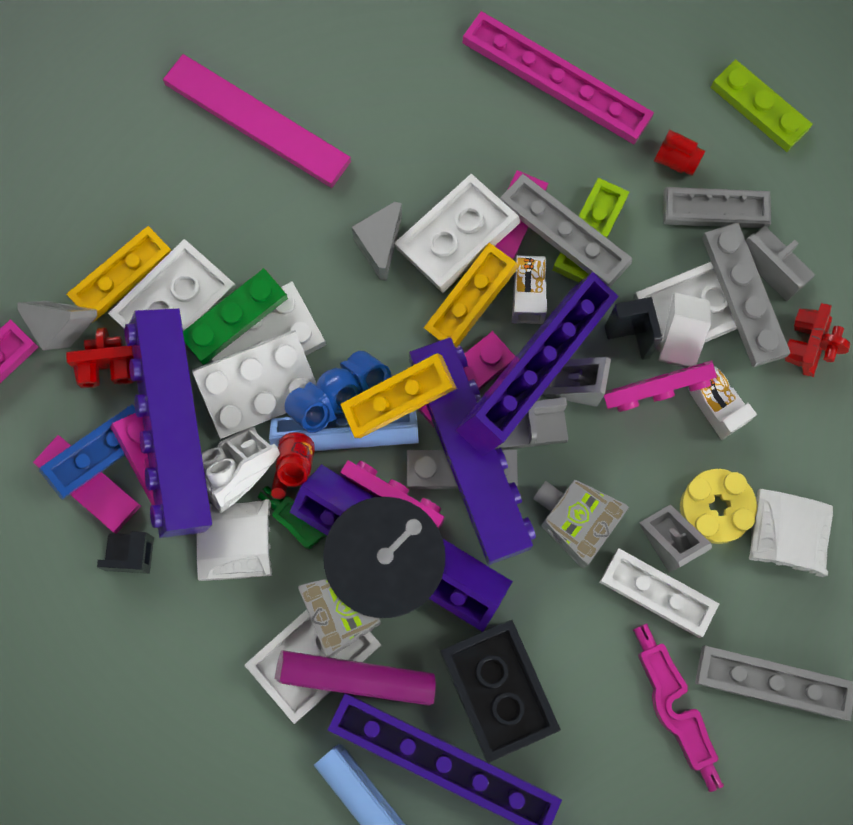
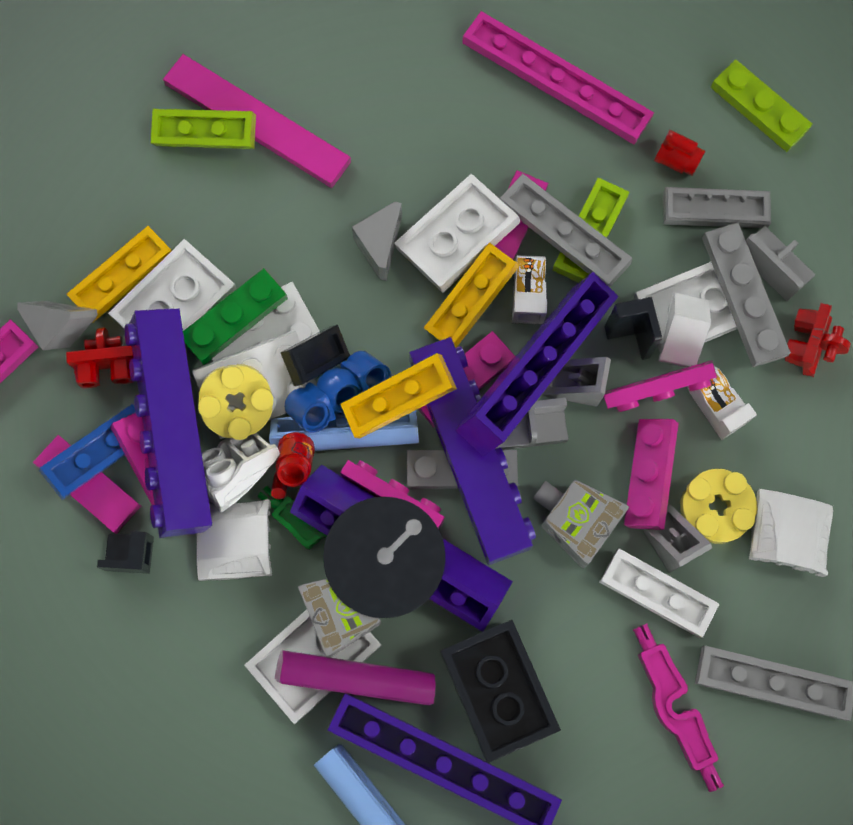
(203, 128): none -> lime plate
(237, 422): none -> light yellow plate
(315, 355): none -> black tile
(651, 474): none -> dark pink plate

